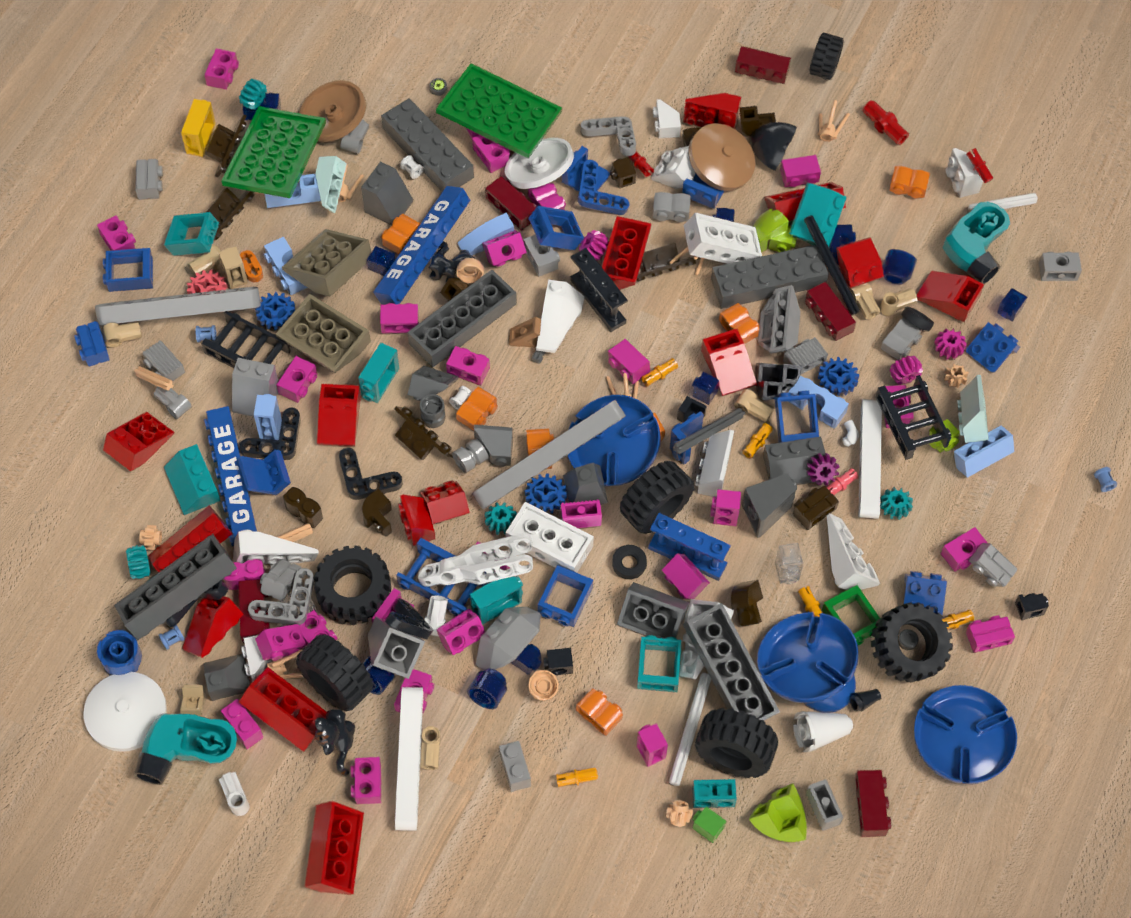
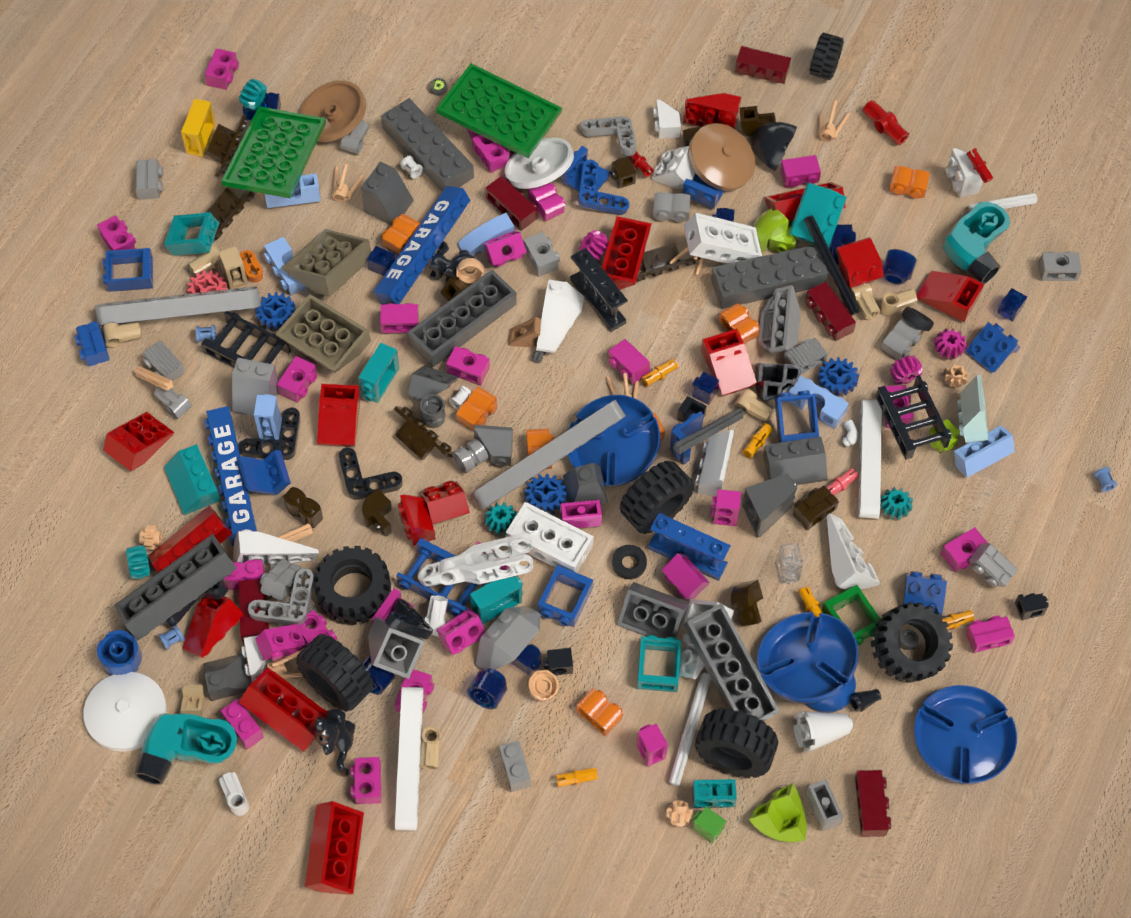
(329, 178): light aqua slope -> none
(542, 222): blue window -> none
(829, 470): magenta gear -> none

